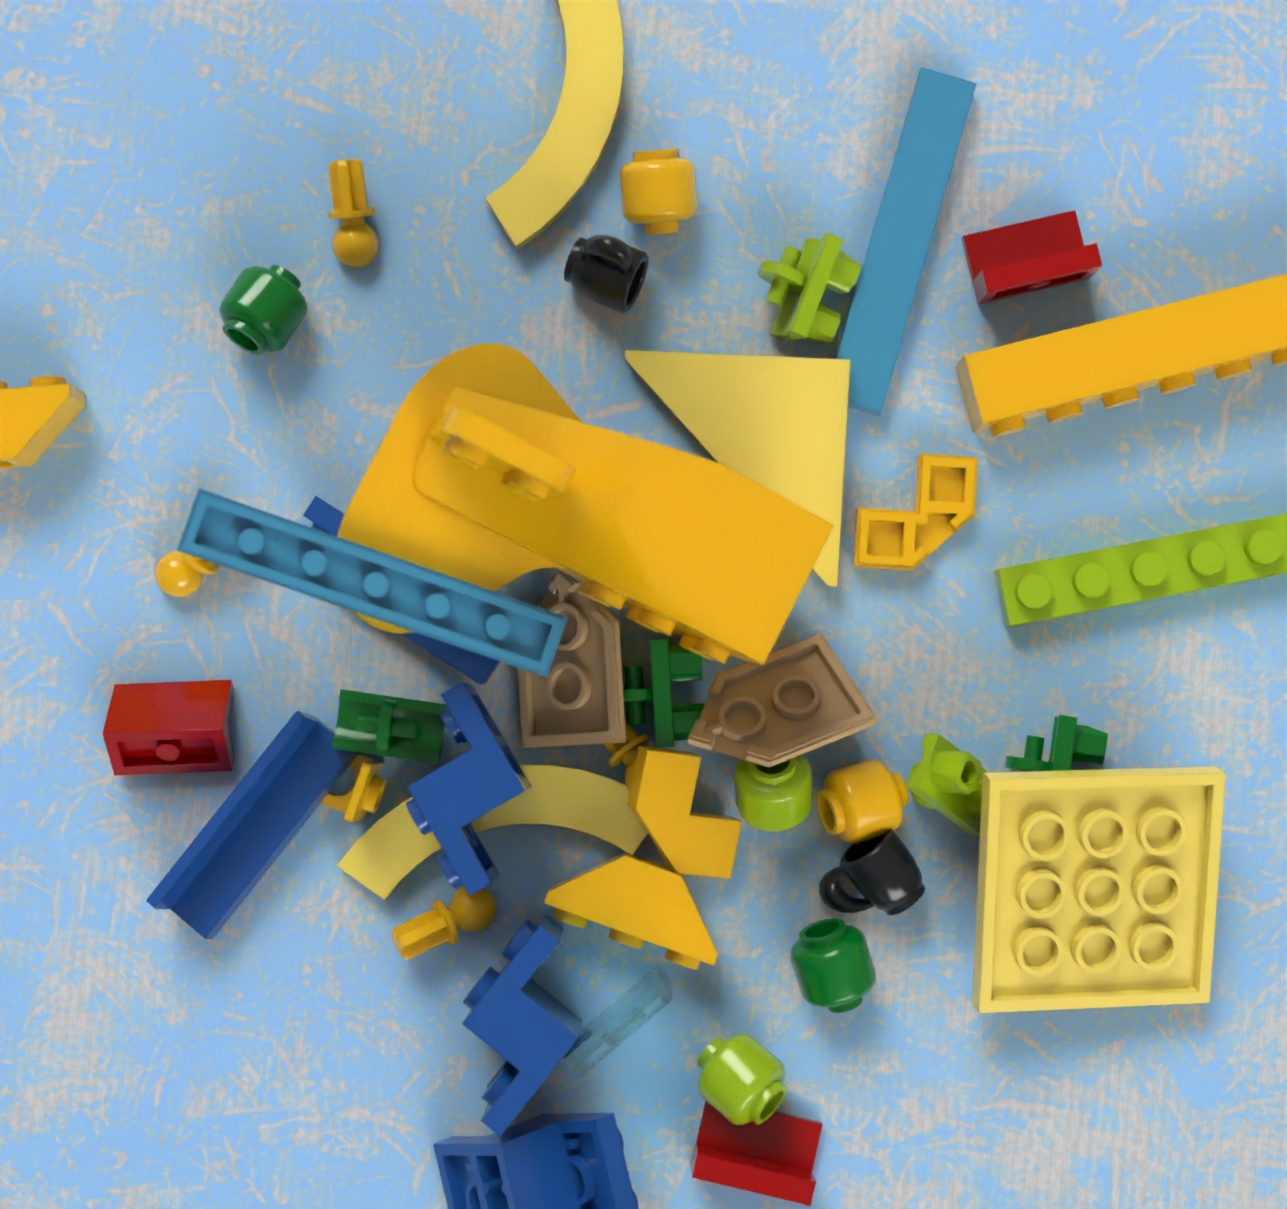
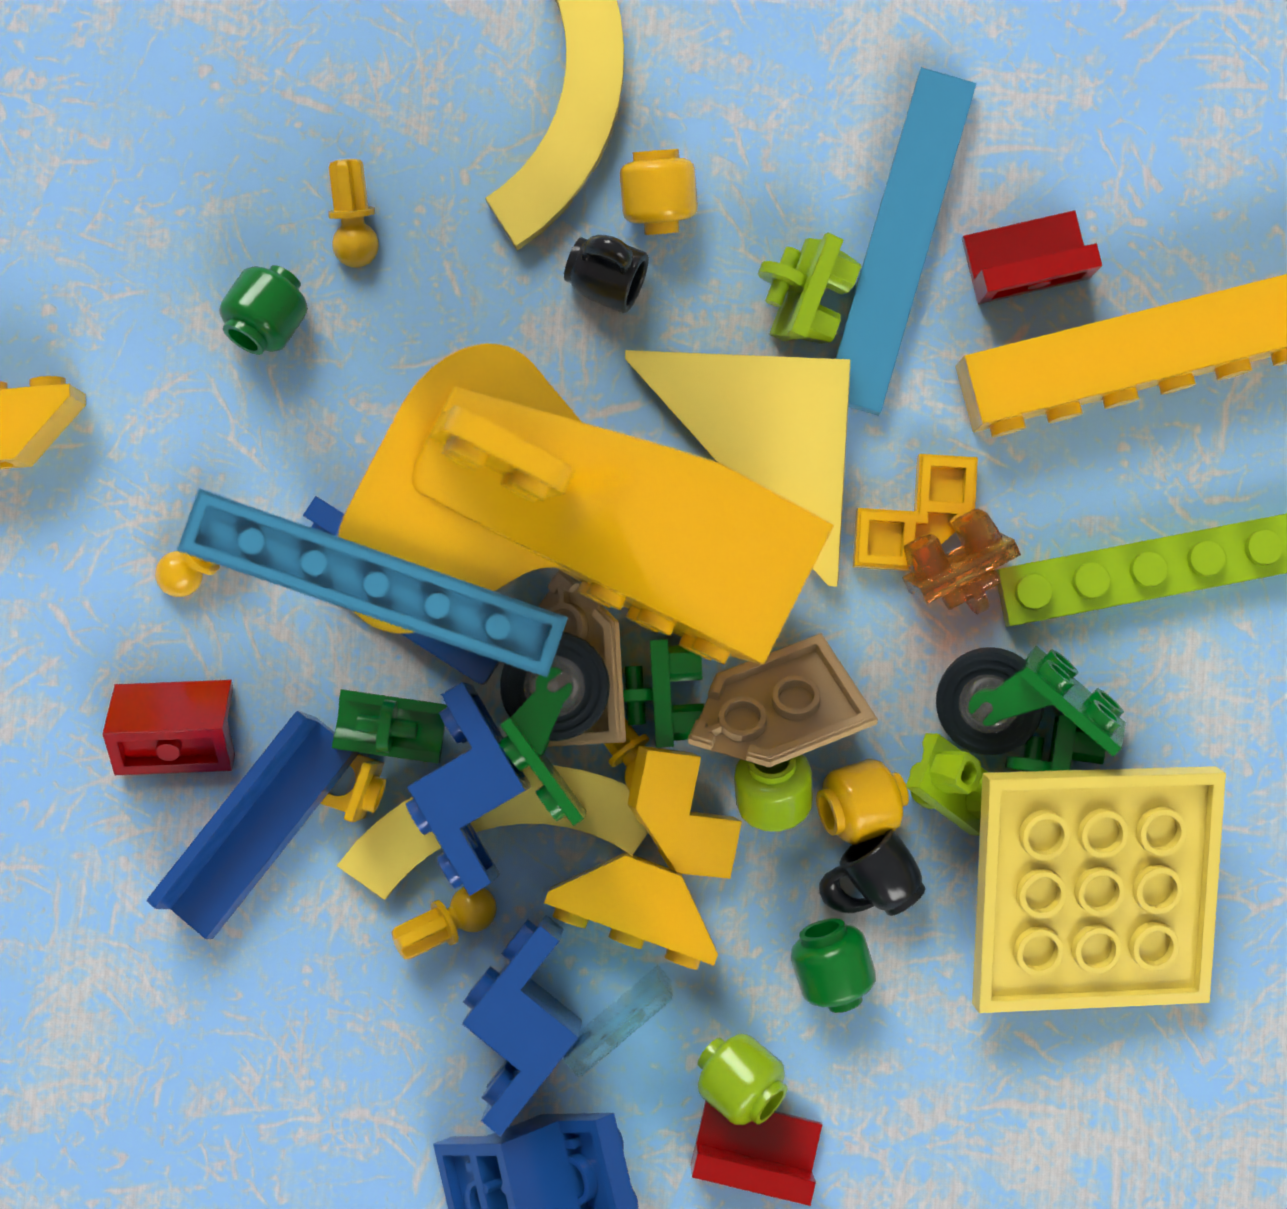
(553, 710): none -> plate
(964, 572): none -> clear orange hips
(997, 699): none -> plate

